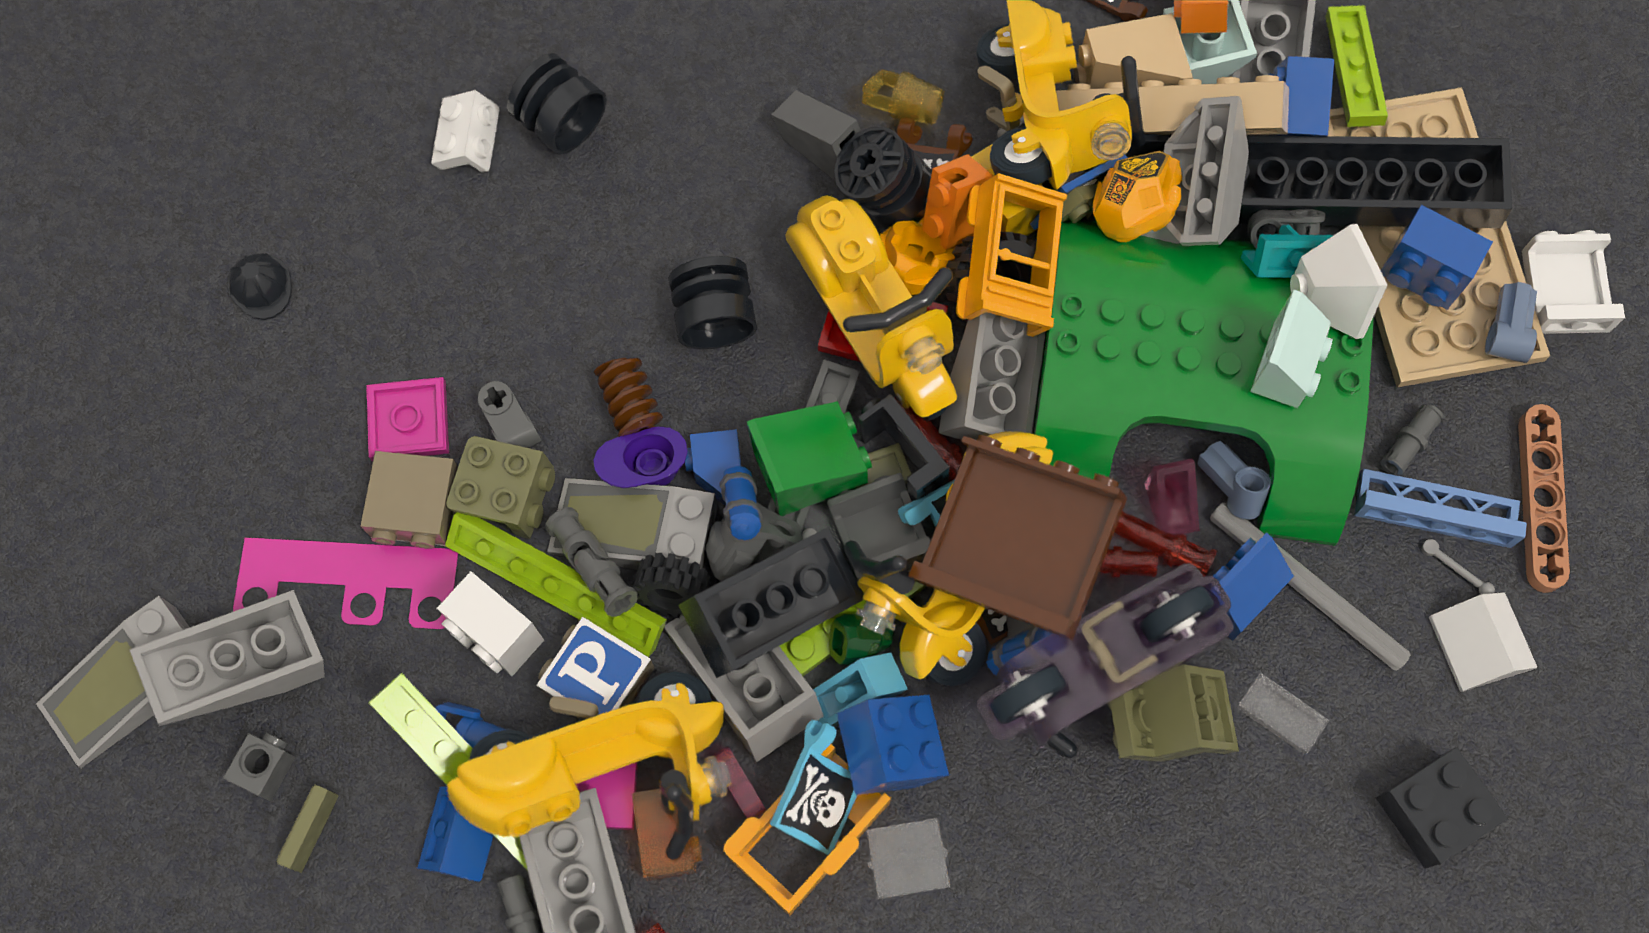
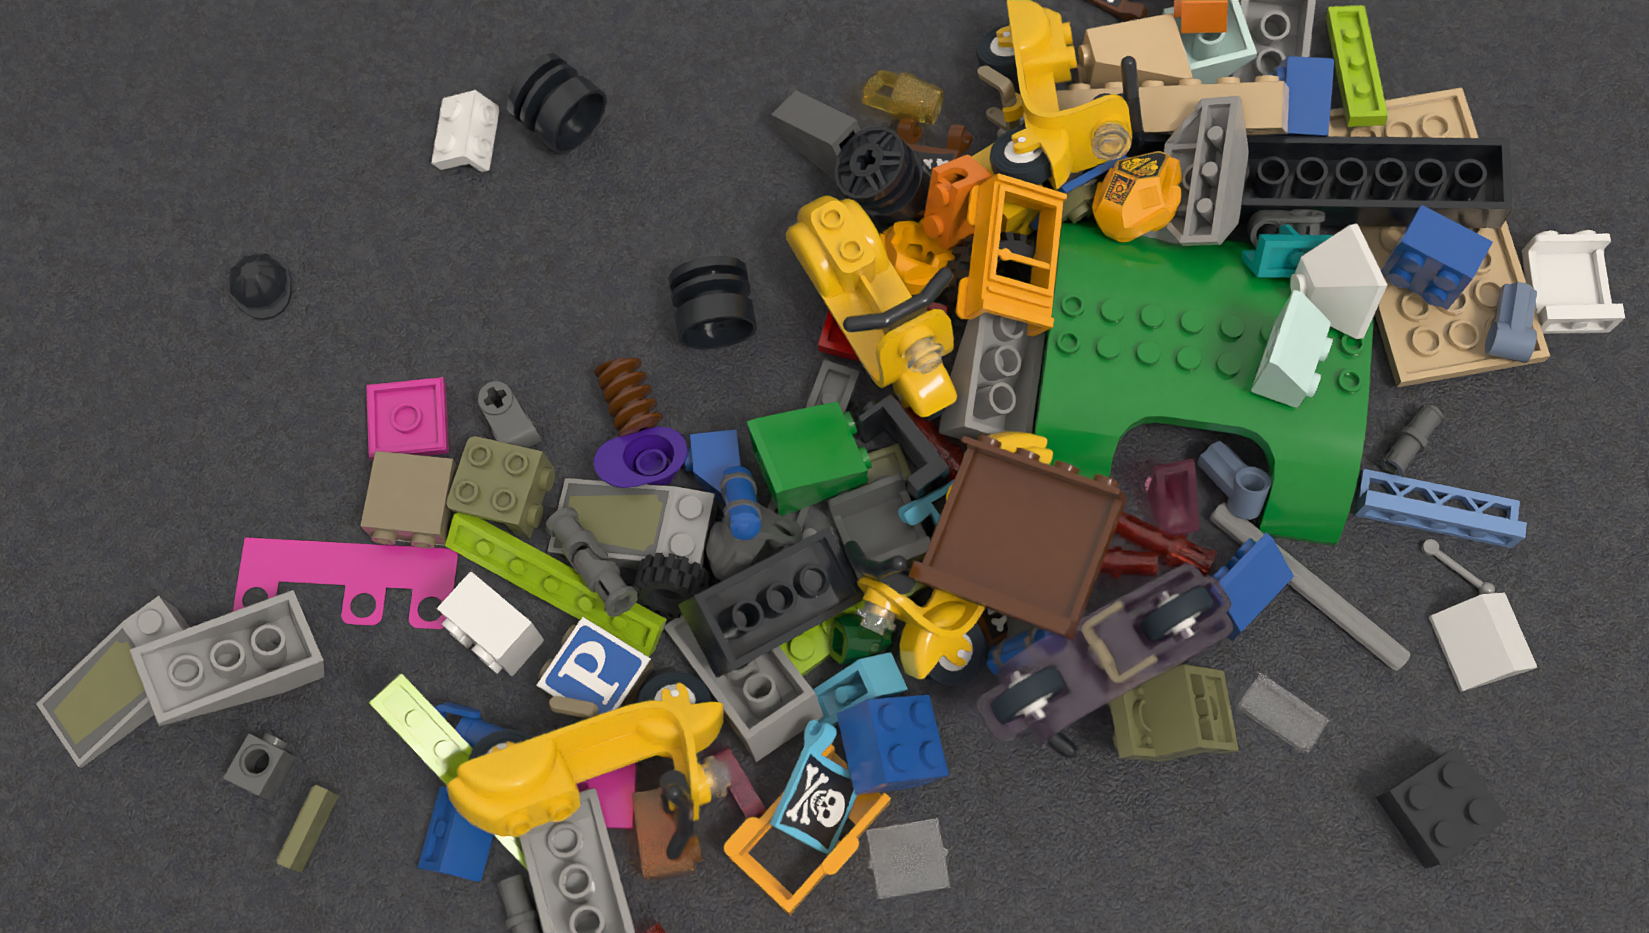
(1535, 514): nougat beam -> none

